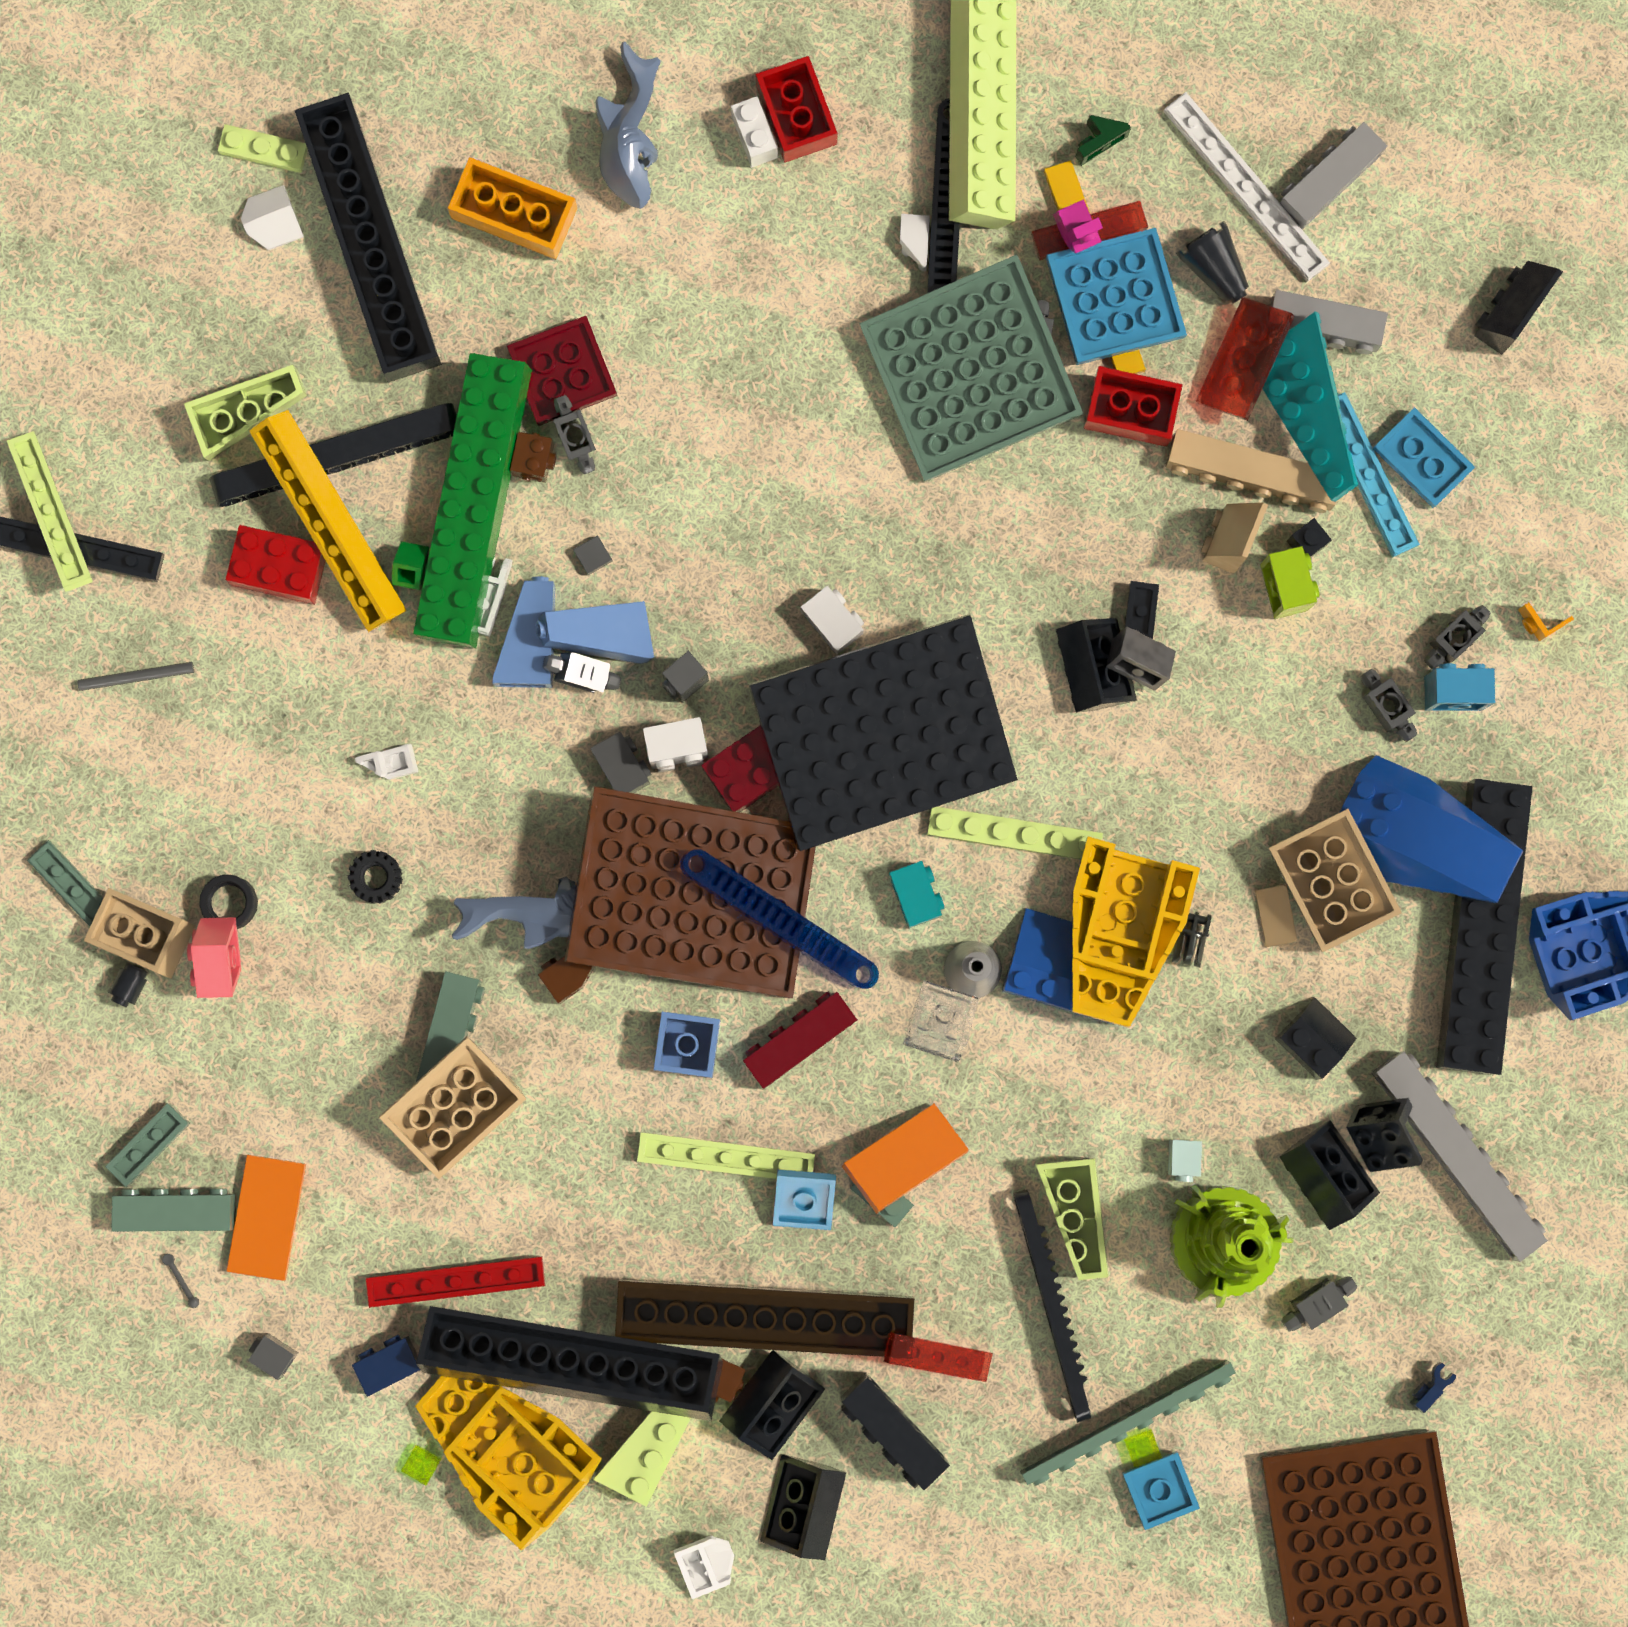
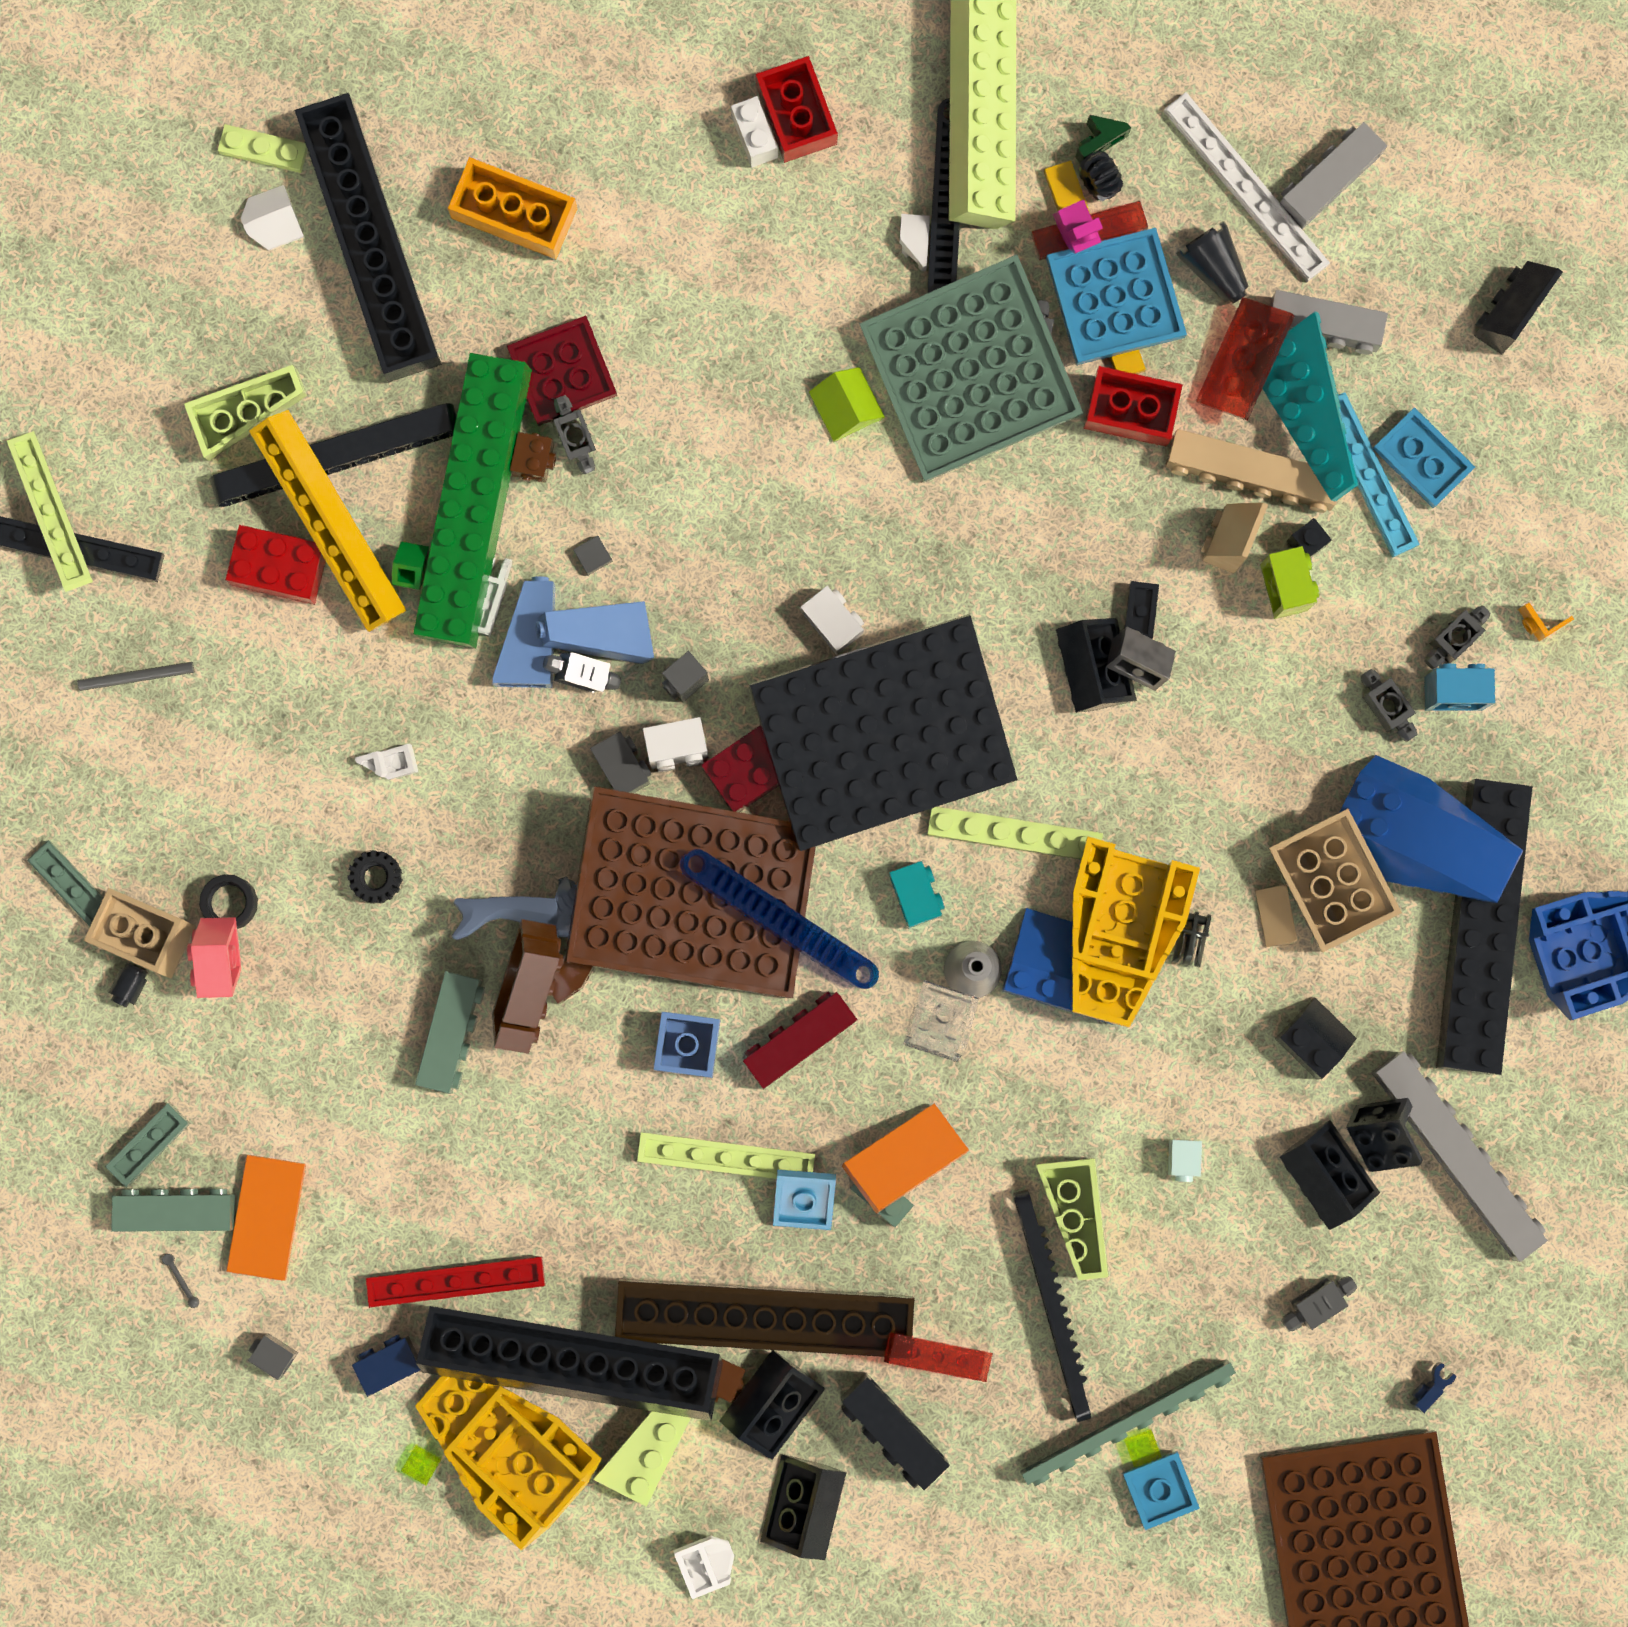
(453, 1107): tan slope -> none
(526, 986): none -> reddish brown piece
(621, 137): sand blue piece -> none
(846, 403): none -> lime slope
(1100, 175): none -> black gear
(1210, 1236): lime cone -> none

